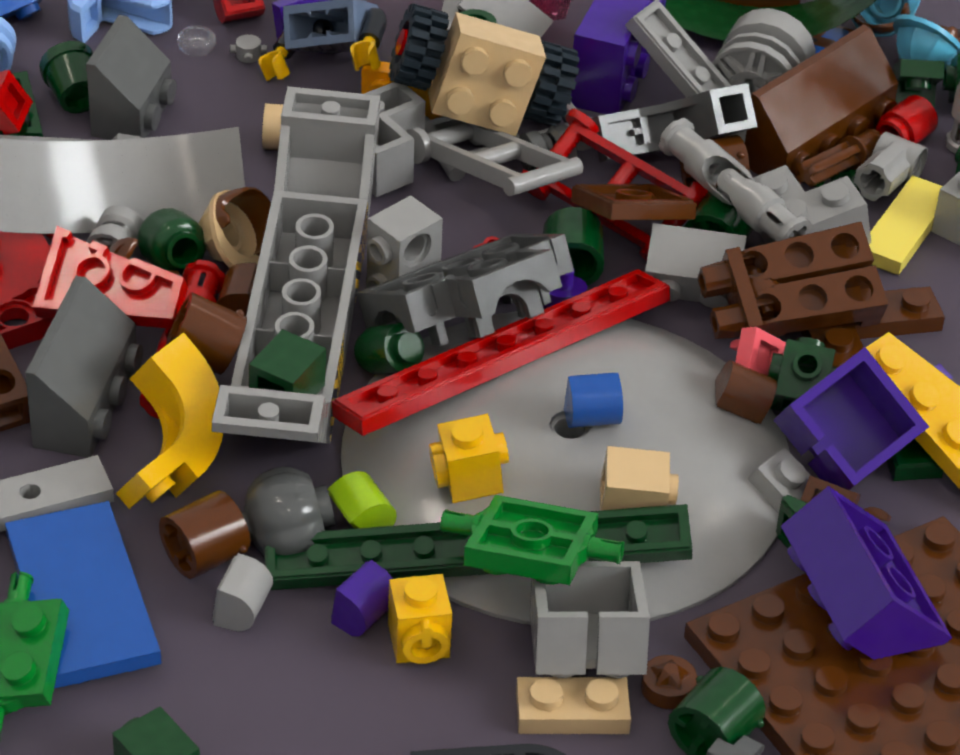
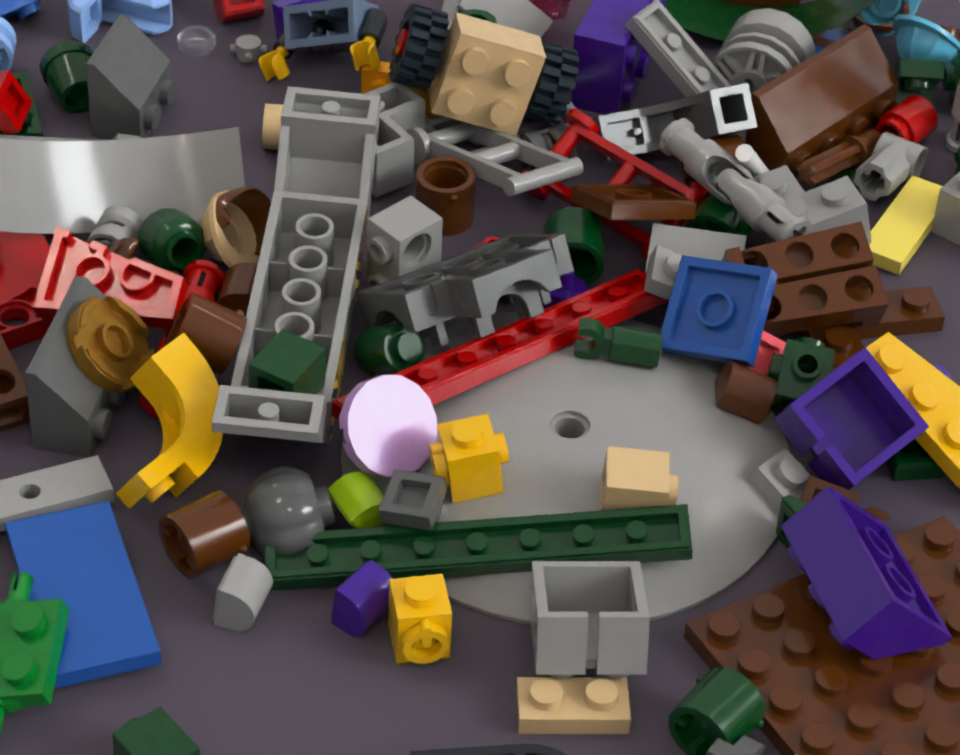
(108, 342): none -> pearl gold tile
(388, 425): none -> tile
(413, 500): none -> dark grey tile
(448, 189): none -> reddish brown piece
(531, 539): green plate -> none
(593, 400): blue brick -> none
(618, 343): none -> dark green bar
(662, 272): none -> light grey plate
(668, 681): reddish brown tile -> none
(718, 310): none -> blue plate
(750, 160): none -> white bar

